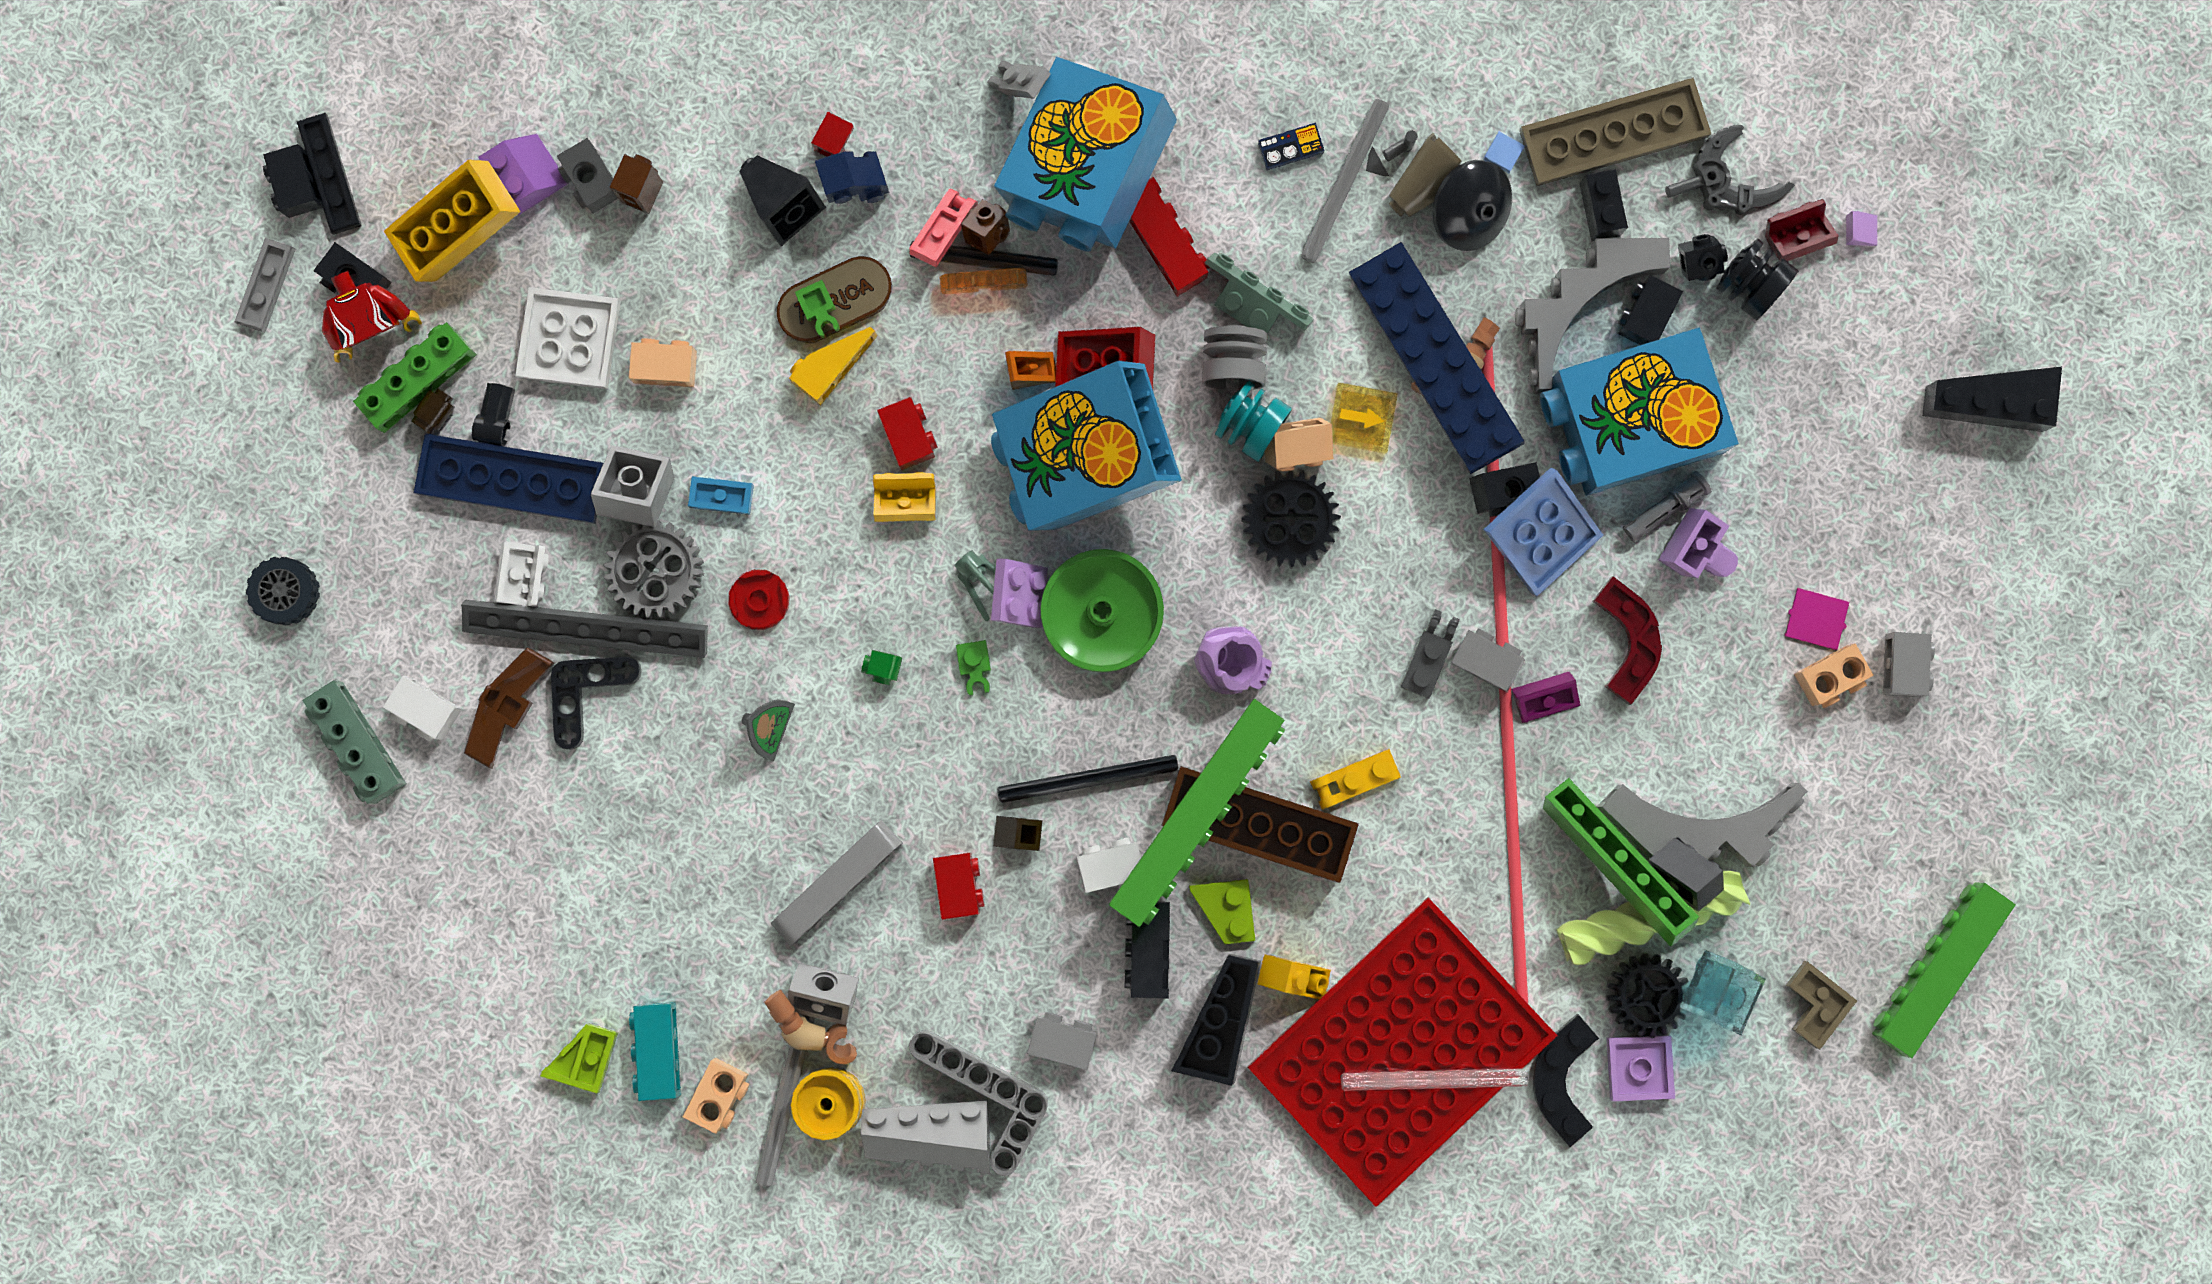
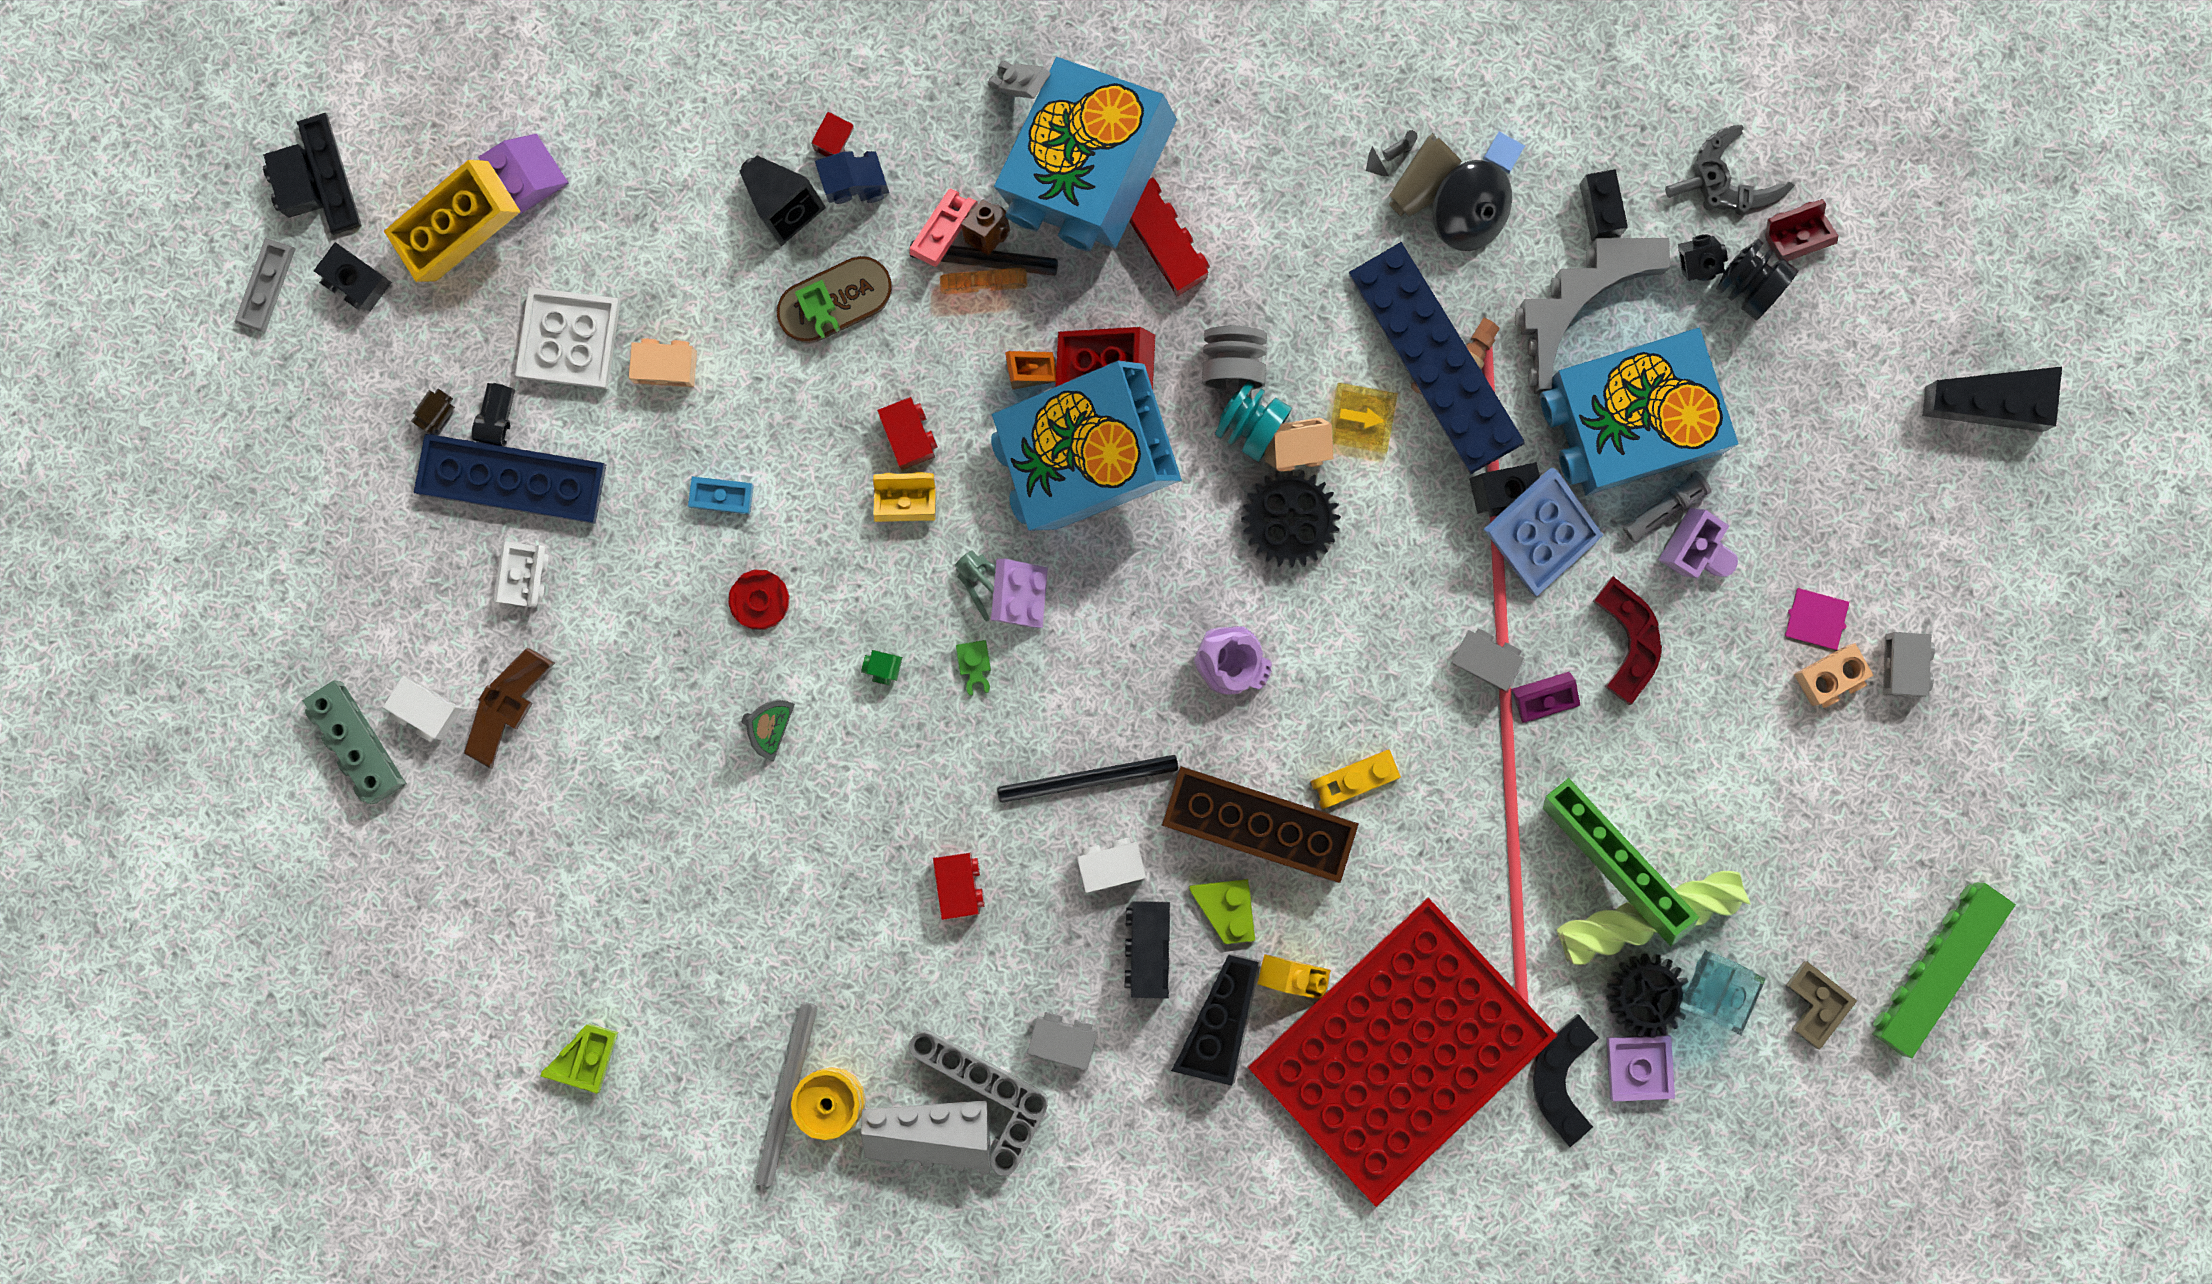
(282, 590): black wheel -> none
(361, 314): red torso -> none
(409, 380): bright green brick -> none
(574, 689): black beam -> none
(575, 164): dark grey brick -> none
(584, 628): dark grey plate -> none
(632, 486): light grey brick -> none
(636, 183): reddish brown brick -> none
(655, 1051): teal brick -> none
(676, 584): light grey gear -> none
(711, 1092): light nougat brick -> none
(806, 1035): nougat piece -> none
(823, 993): light grey brick -> none
(826, 367): yellow slope -> none
(836, 883): light grey beam -> none
(1018, 833): dark brown brick -> none
(1102, 610): bright green dish -> none
(1196, 813): bright green brick -> none
(1251, 301): sand green bracket -> none
(1291, 146): tile -> none
(1345, 180): light grey axle -> none
(1429, 657): dark grey hinge -> none
(1434, 1079): clear axle -> none
(1615, 131): dark tan plate -> none
(1650, 311): black brick -> none
(1689, 873): brick -> none
(1741, 834): light grey arch -> none
(1861, 229): lavender slope -> none

